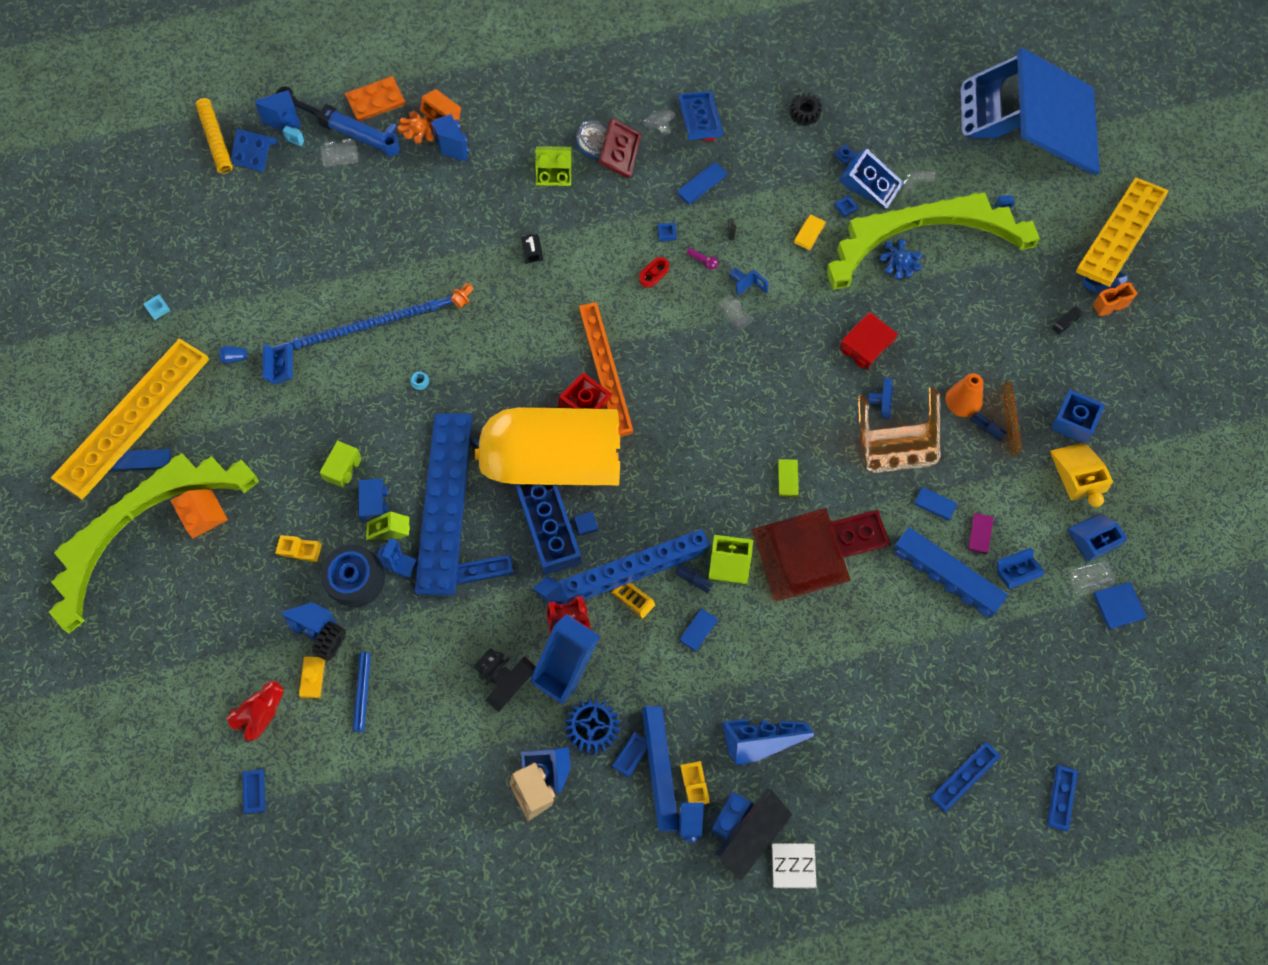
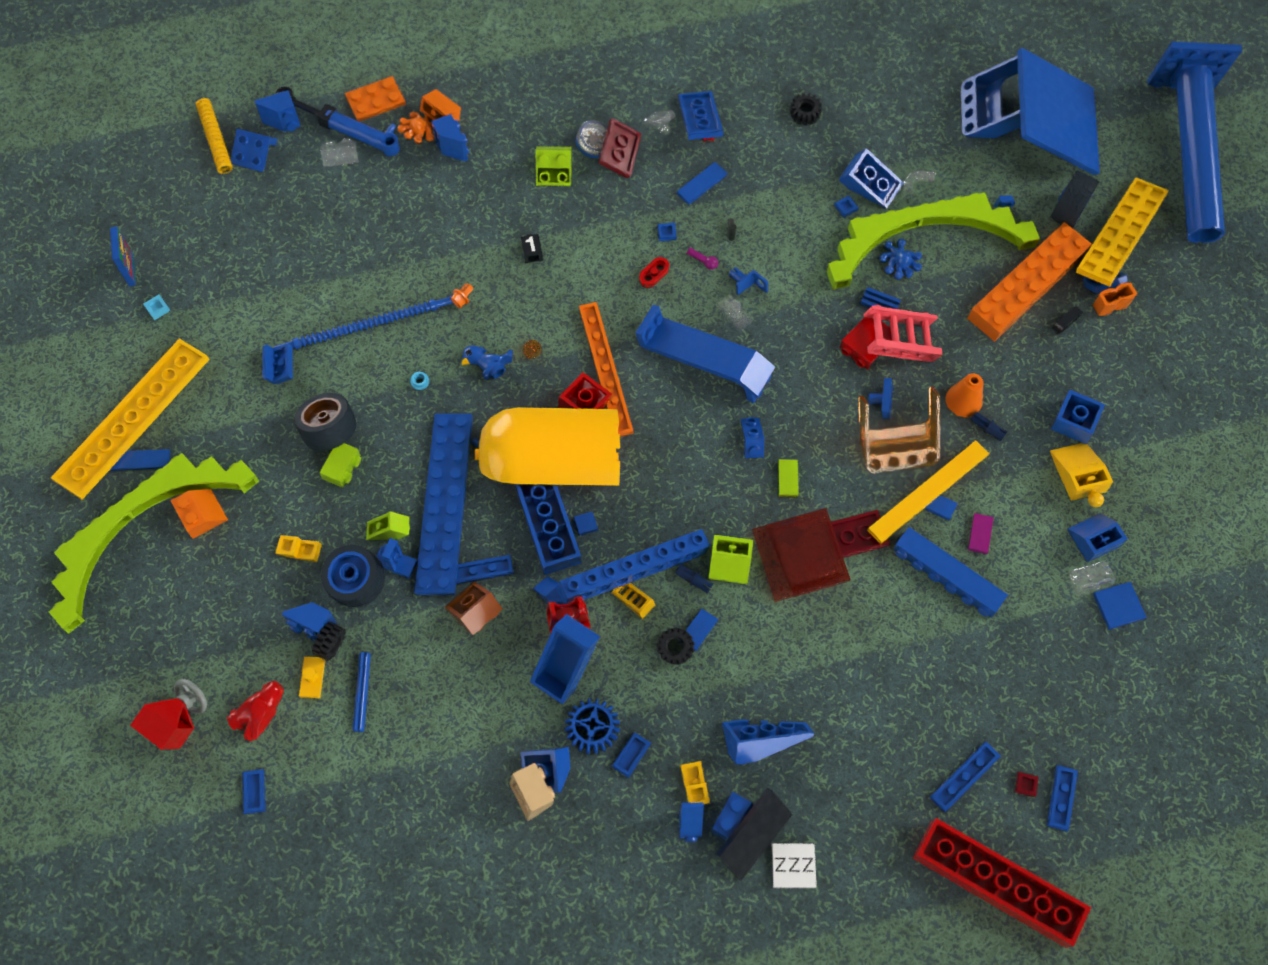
(122, 256): none -> blue tile
(168, 721): none -> red piece
(232, 354): blue cone -> none
(293, 135): medium azure plate -> none
(325, 421): none -> black wheel
(372, 499): blue brick -> none
(474, 608): none -> dark orange slope
(491, 364): none -> blue animal
(493, 668): black beam -> none
(532, 349): none -> clear orange tile
(660, 768): blue tile -> none
(663, 646): none -> black tyre
(705, 352): none -> blue panel
(752, 437): none -> blue bracket
(809, 232): yellow slope -> none
(845, 158): blue plate -> none
(895, 347): none -> coral fence
(896, 301): none -> blue tile
(927, 492): none -> yellow tile
(1002, 883): none -> red brick
(1011, 419): clear orange tile -> none
(1019, 568): blue bracket -> none
(1026, 784): none -> dark red tile
(1029, 281): none -> orange brick
(1074, 198): none -> black wheel
(1195, 73): none -> blue piece

